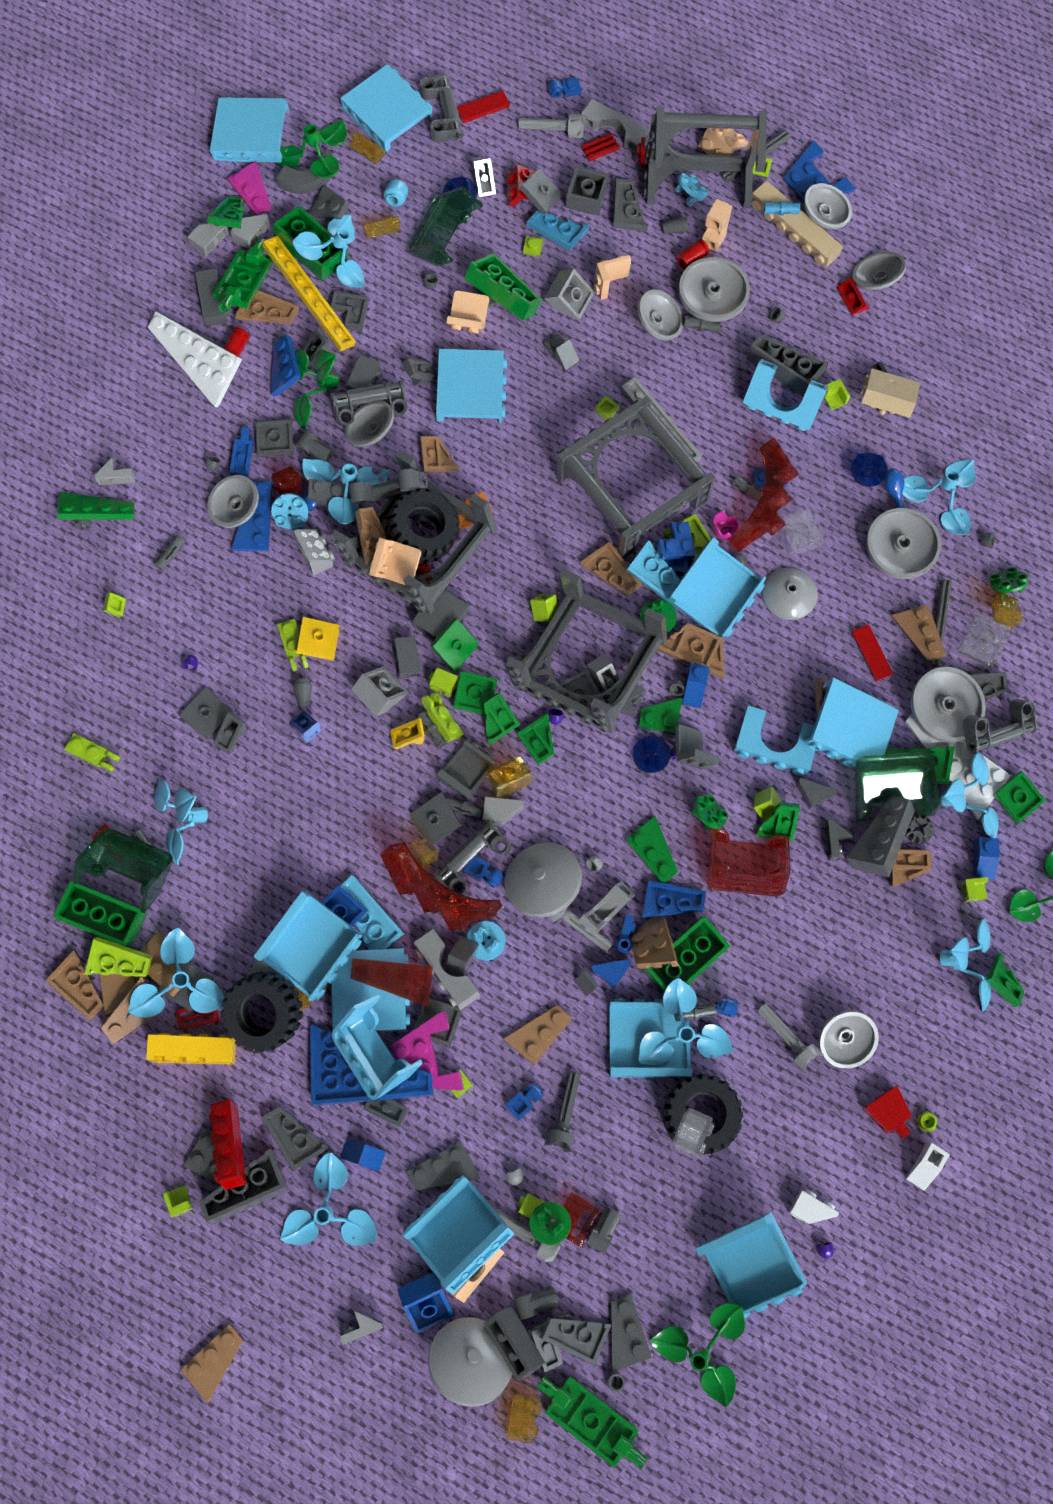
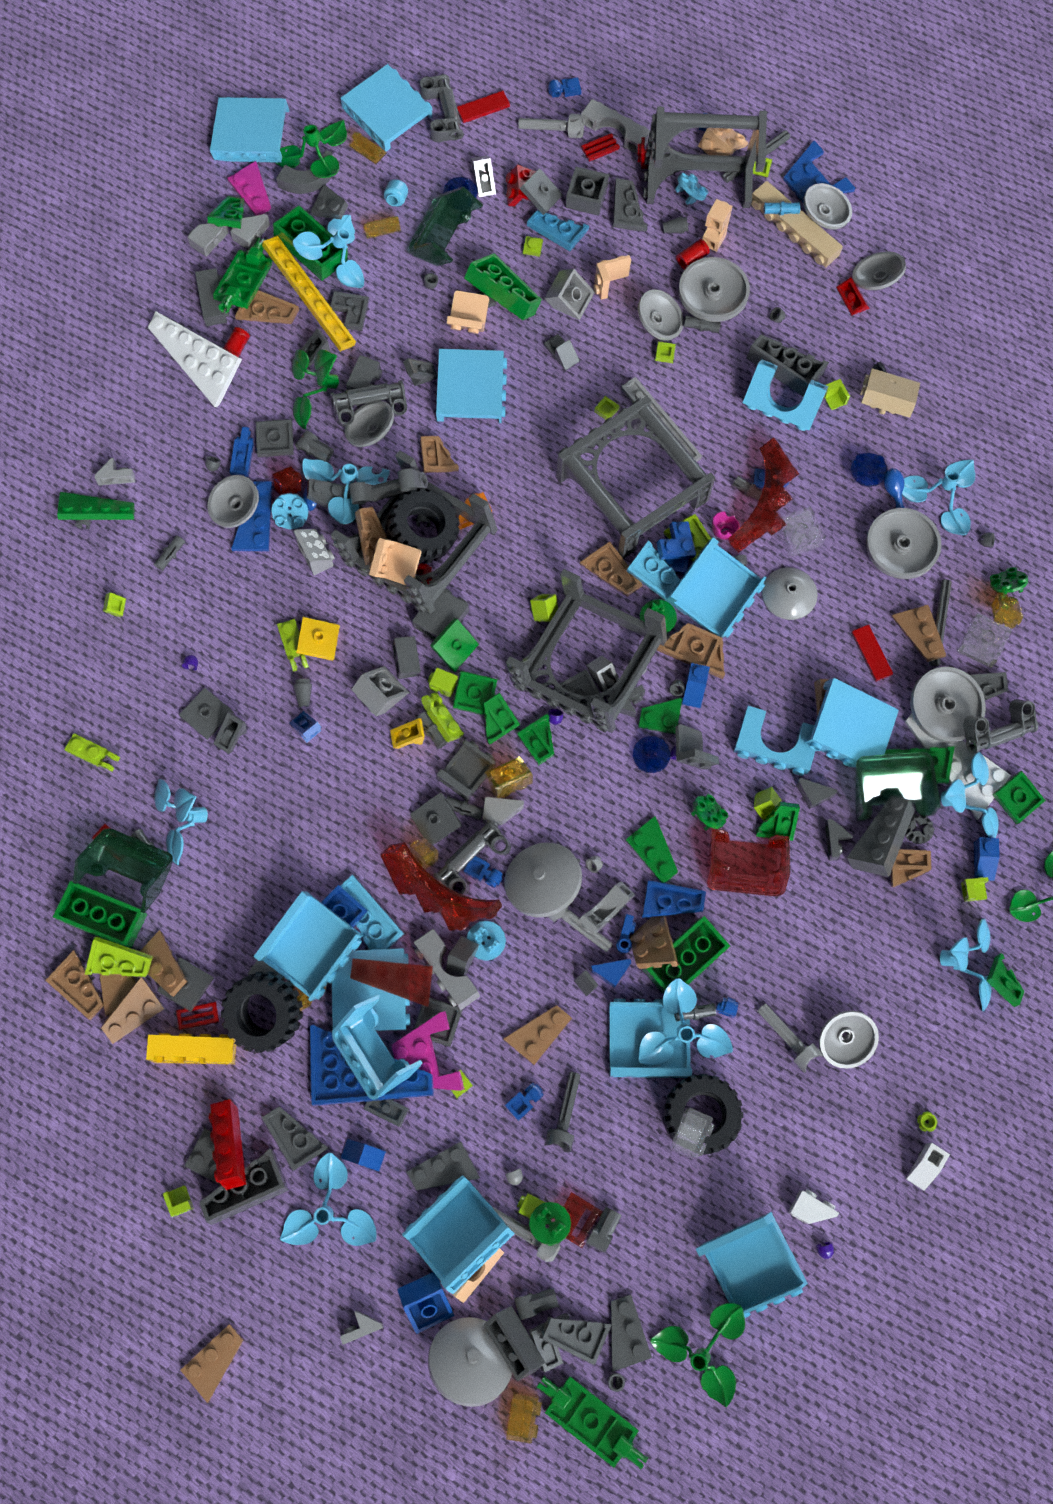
(205, 996): medium azure plant -> none
(284, 365): blue wing -> none
(665, 352): none -> lime plate
(890, 1112): red torso -> none

